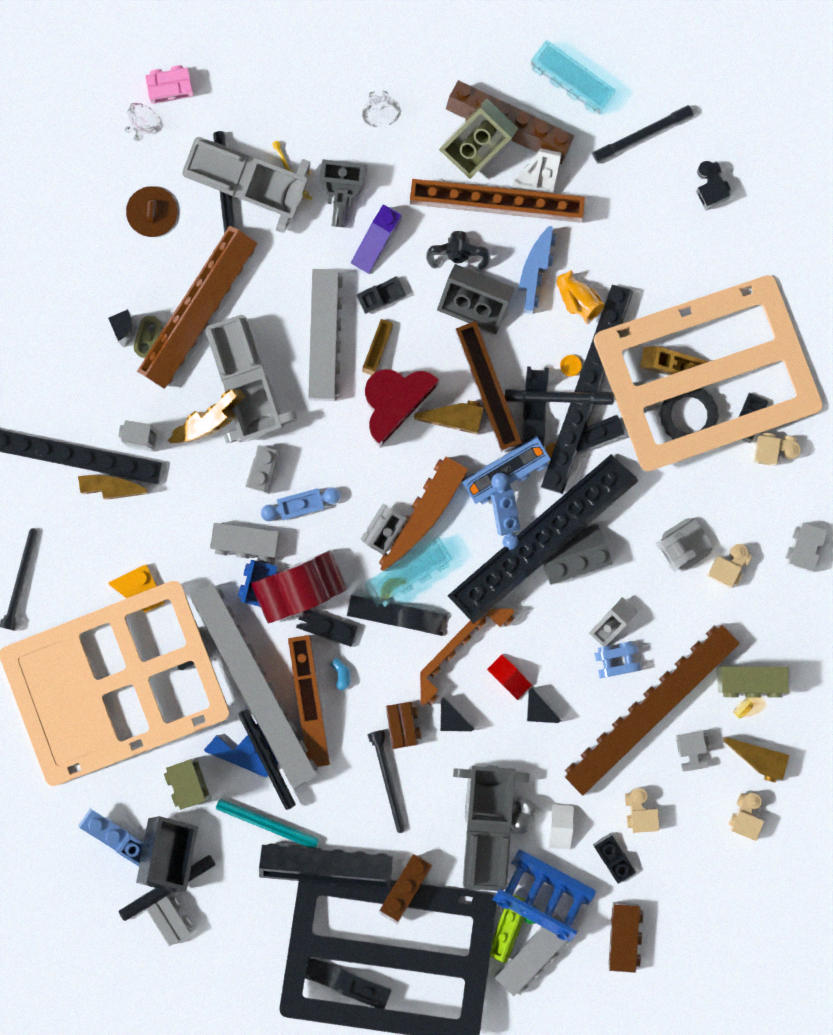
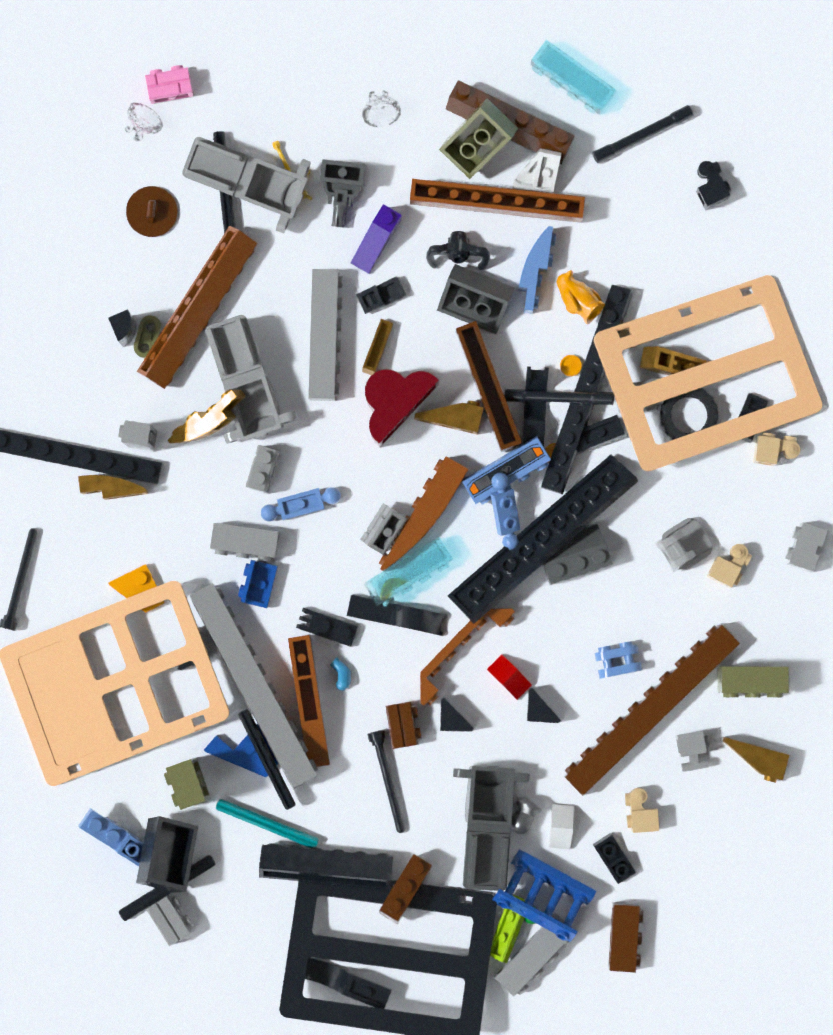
(299, 587): dark red brick -> none
(613, 622): light grey slope -> none
(743, 708): clear yellow tile -> none
(743, 821): tan brick -> none

